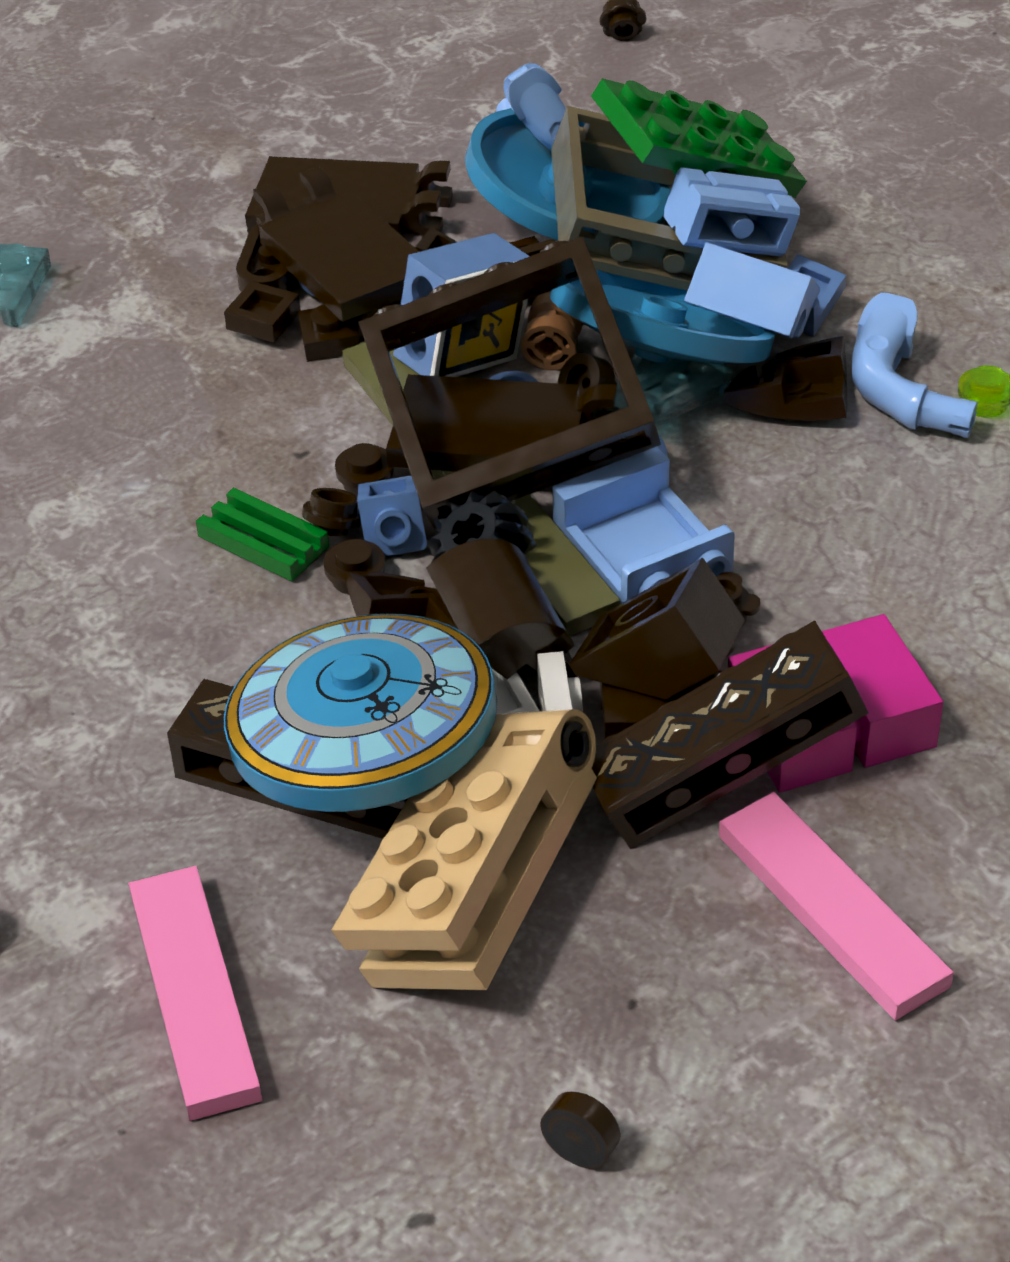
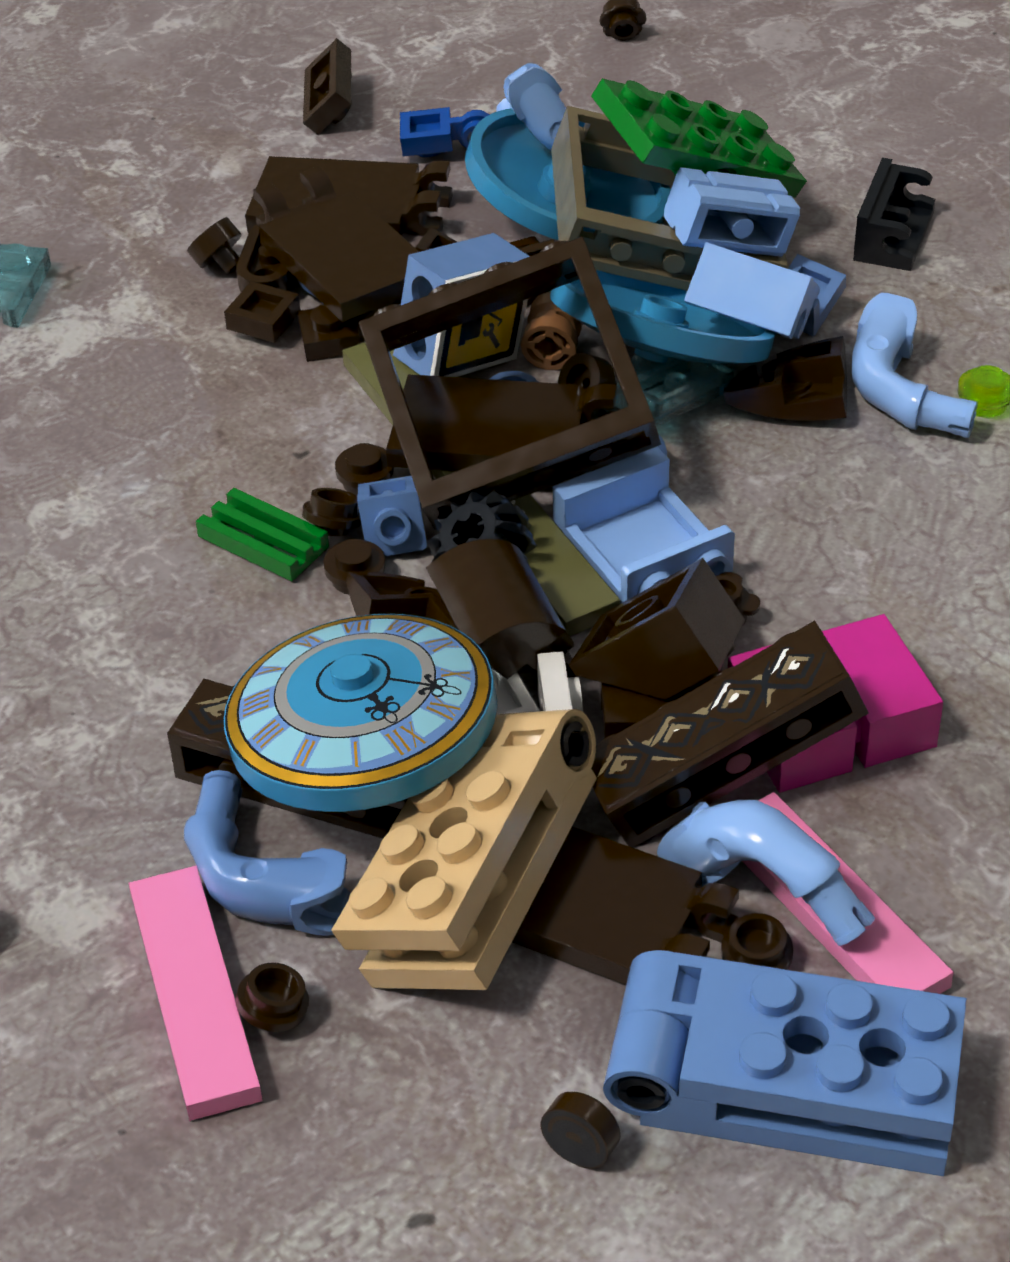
(217, 245): none -> dark brown tile
(266, 890): none -> medium blue piece
(273, 997): none -> dark brown plate
(327, 87): none -> dark brown plate
(433, 130): none -> blue plate
(615, 902): none -> dark brown tile
(745, 830): none -> light blue piece
(758, 941): none -> dark brown plate
(788, 1060): none -> medium blue hinge
(892, 218): none -> black hinge

